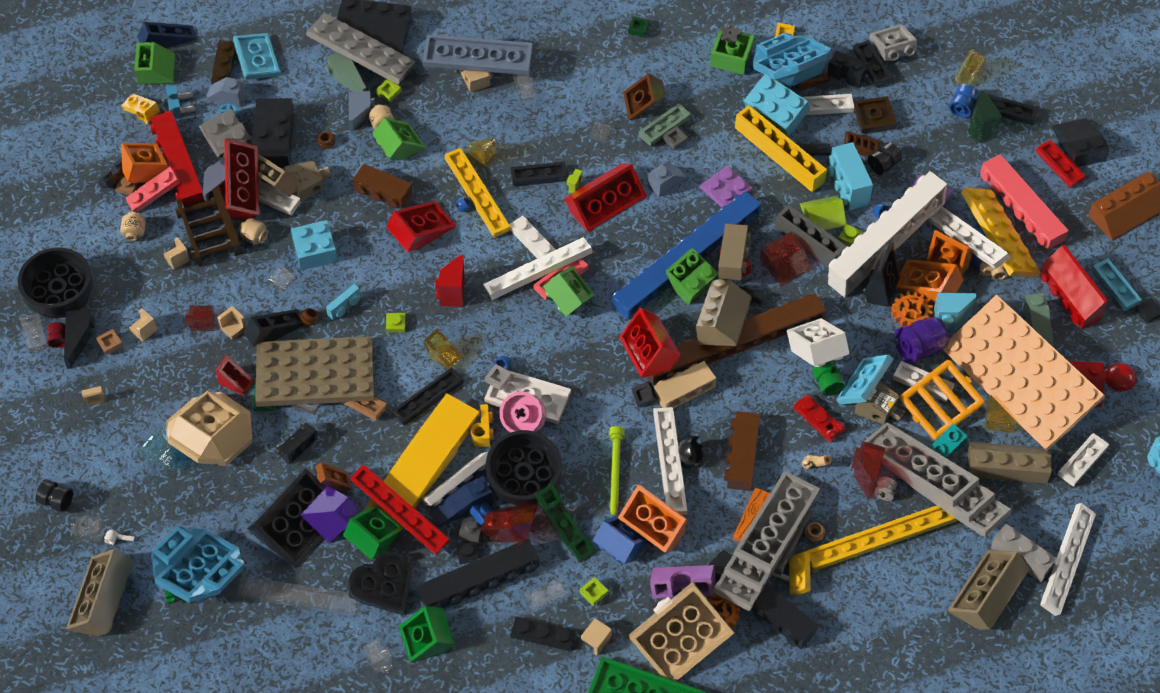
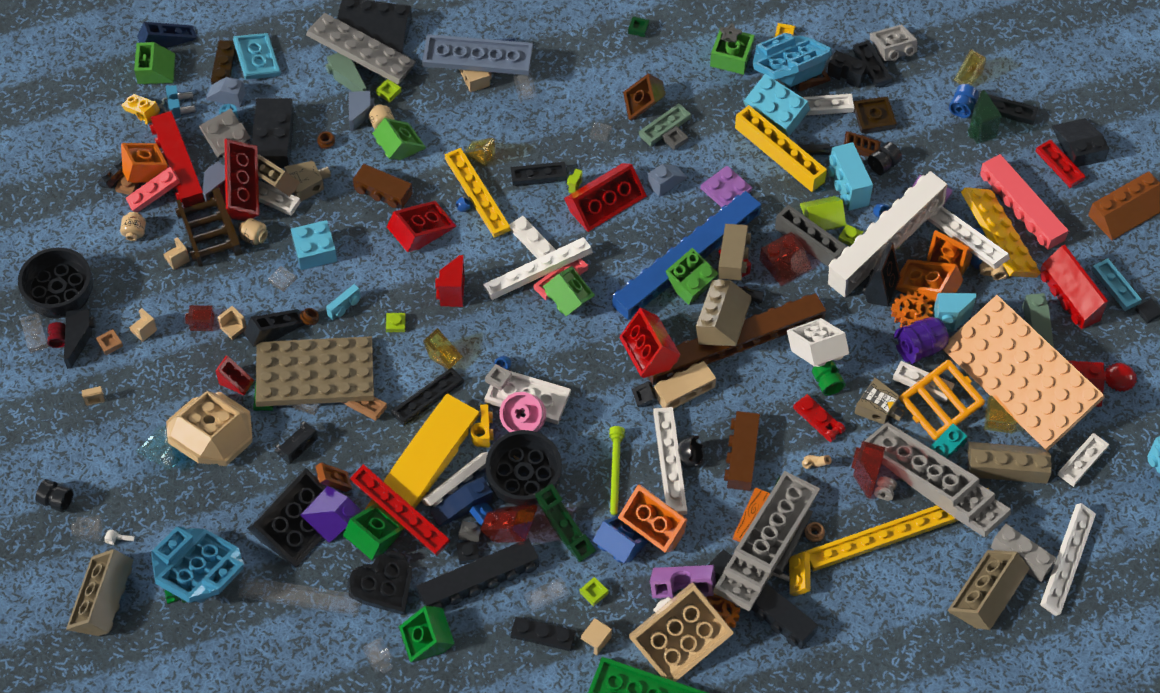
(864, 379): medium azure tile -> none

